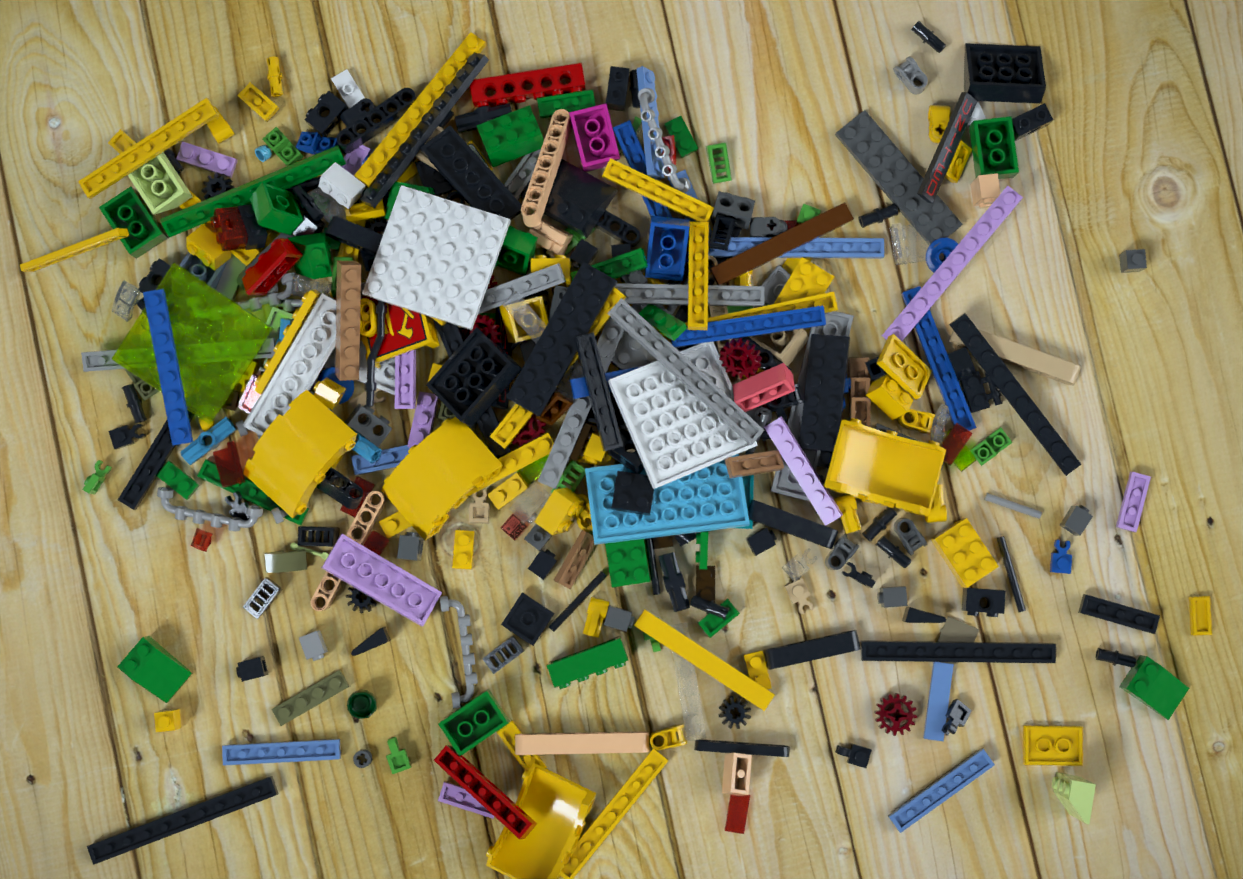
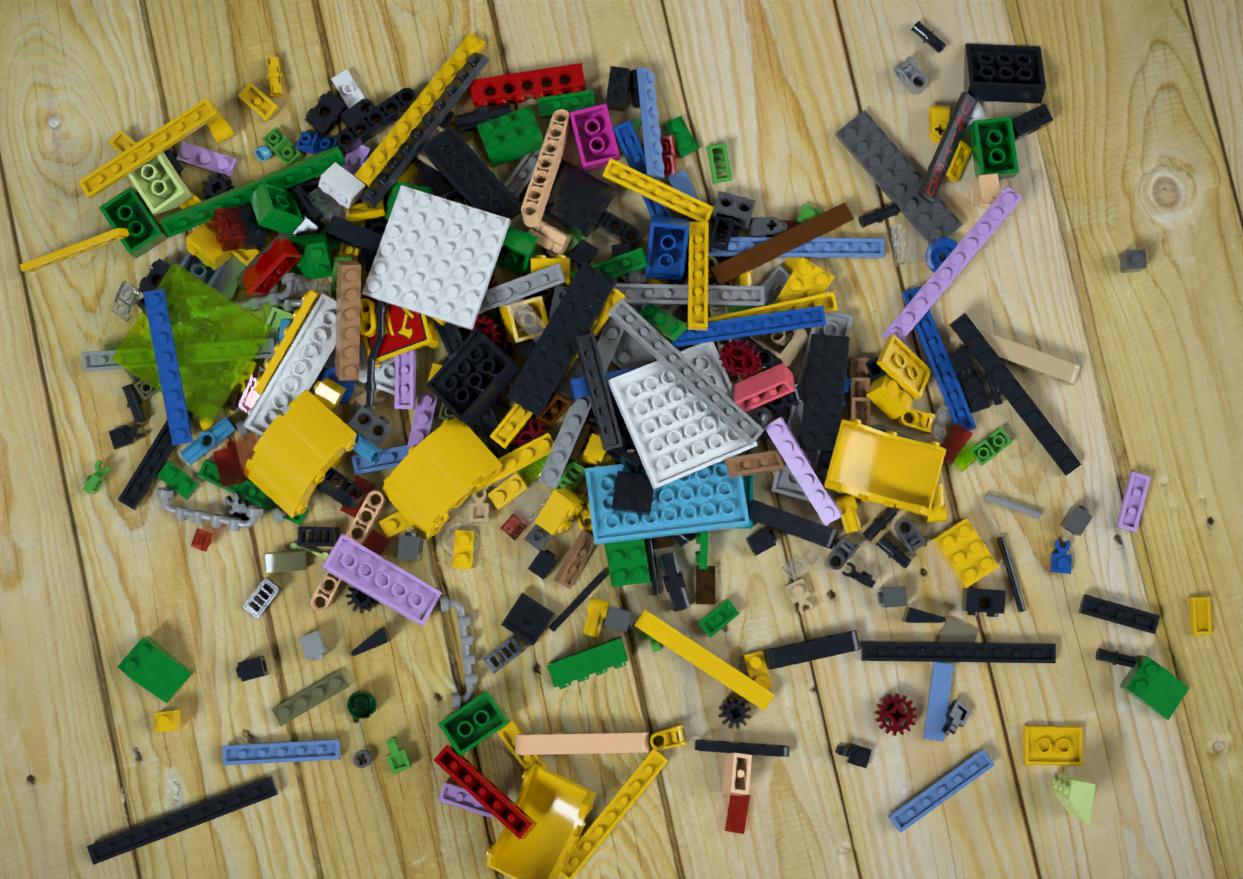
(647, 96): light grey bar -> none
(709, 607): black axle -> none

